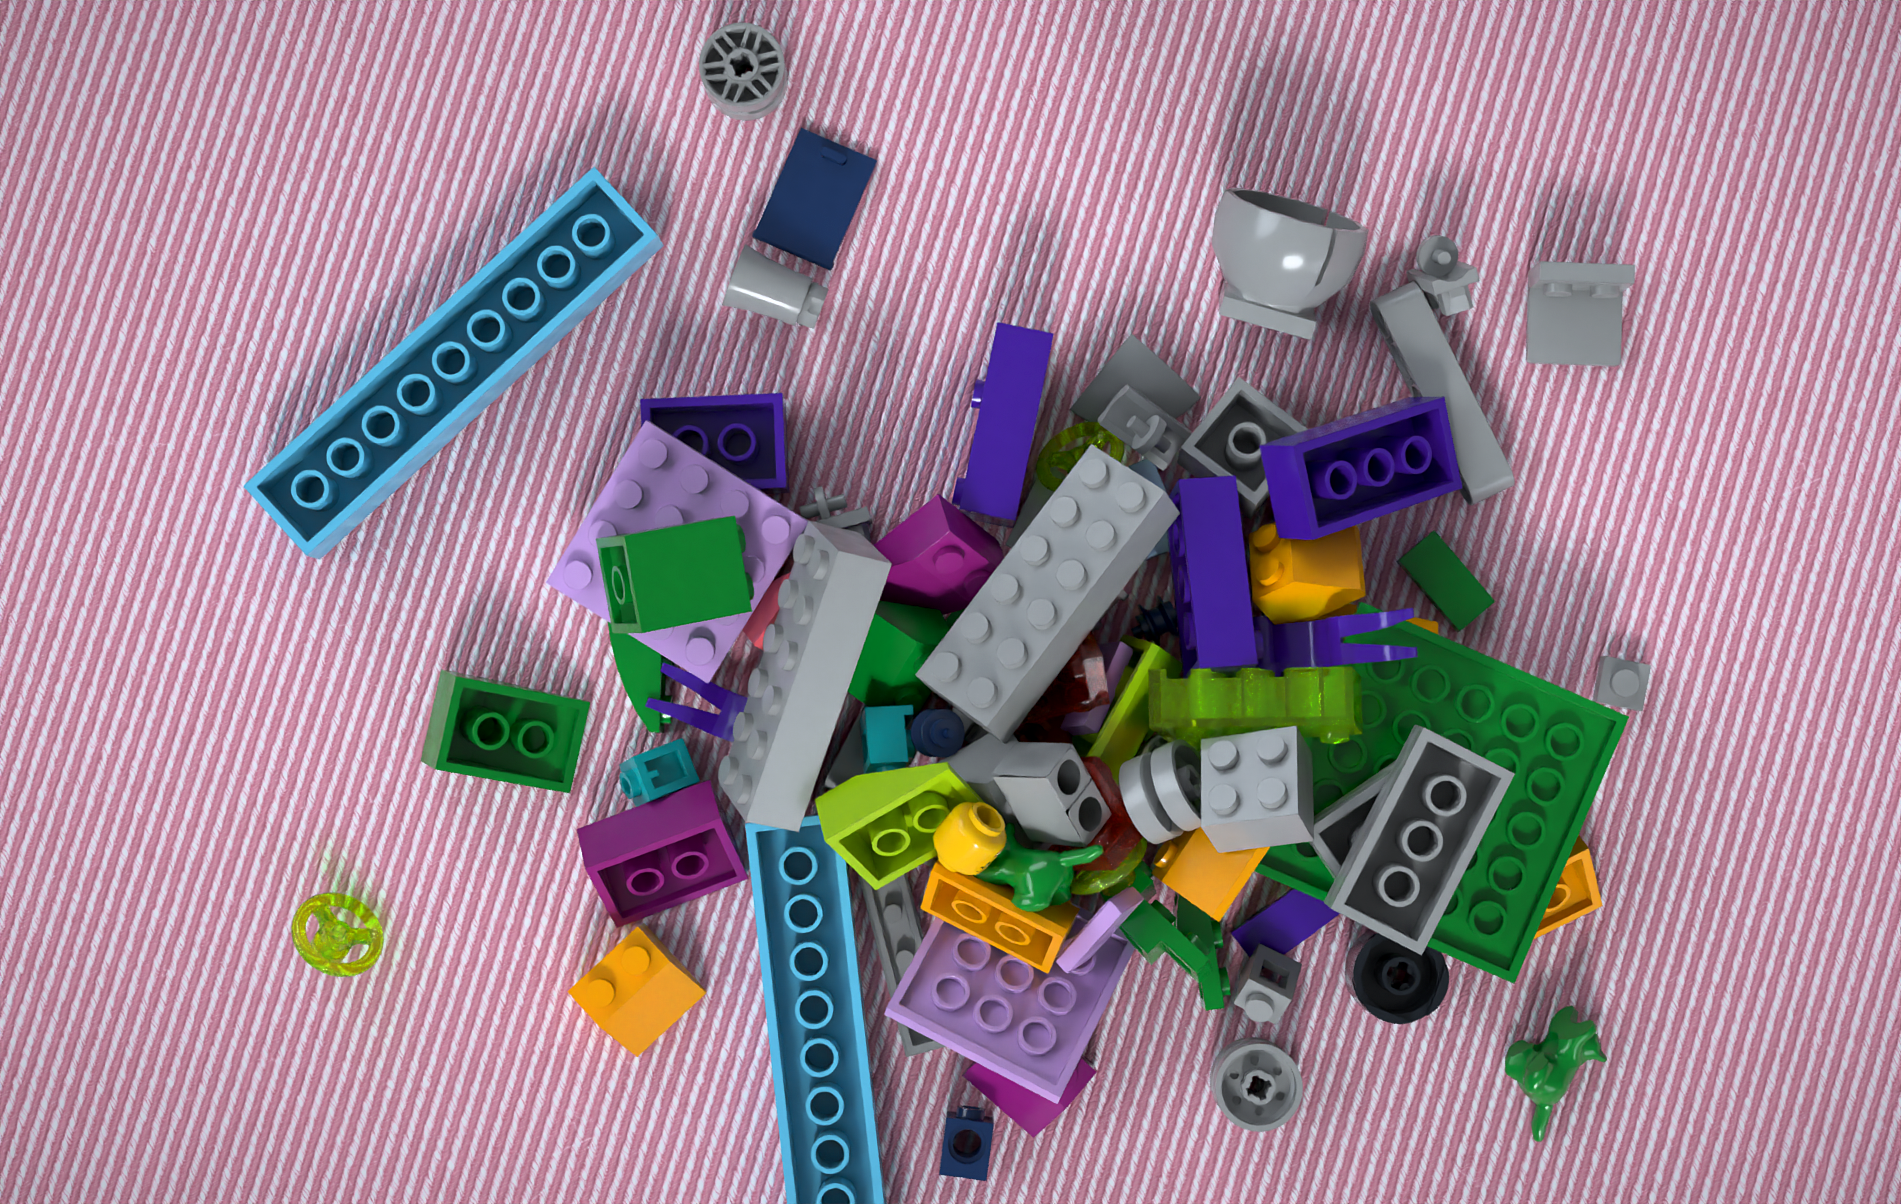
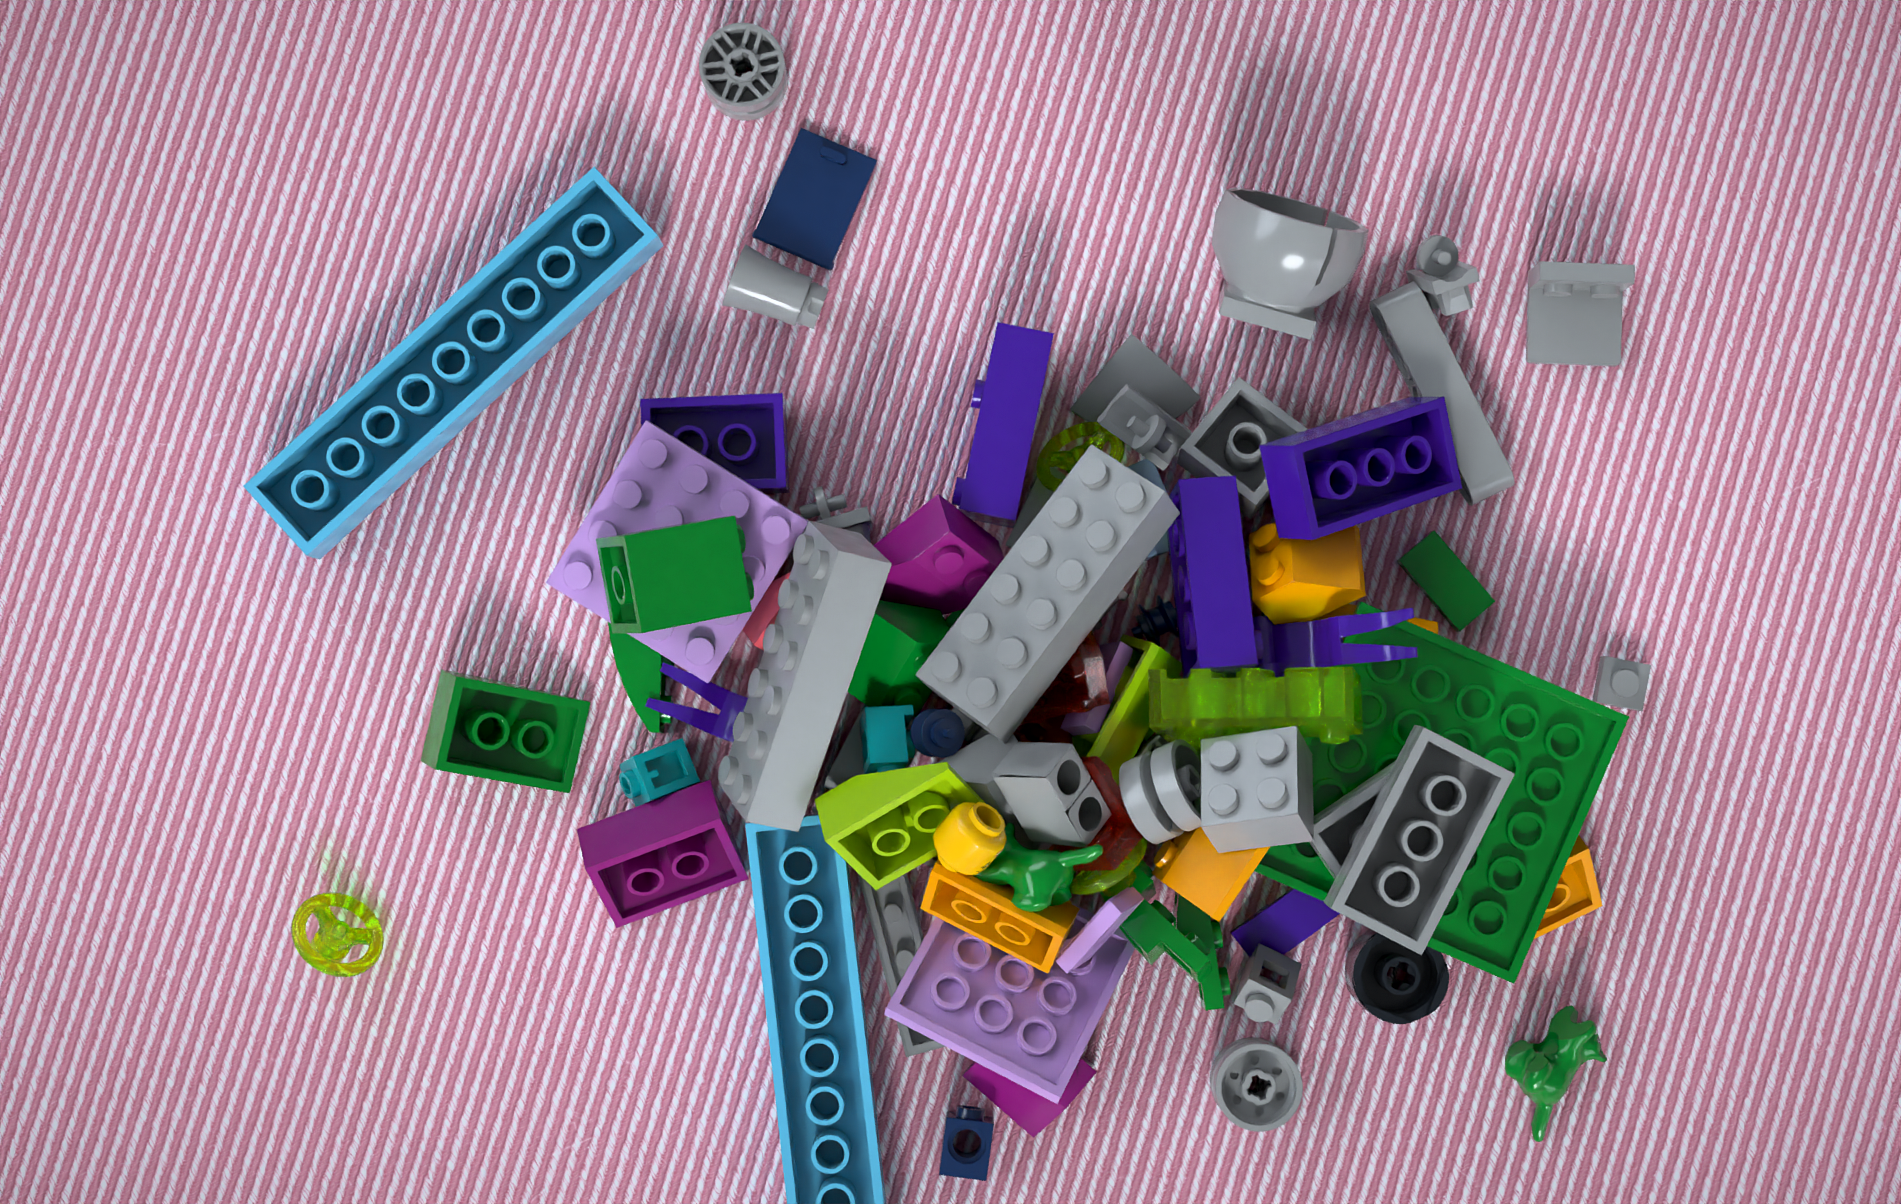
(637, 990): light orange slope -> none

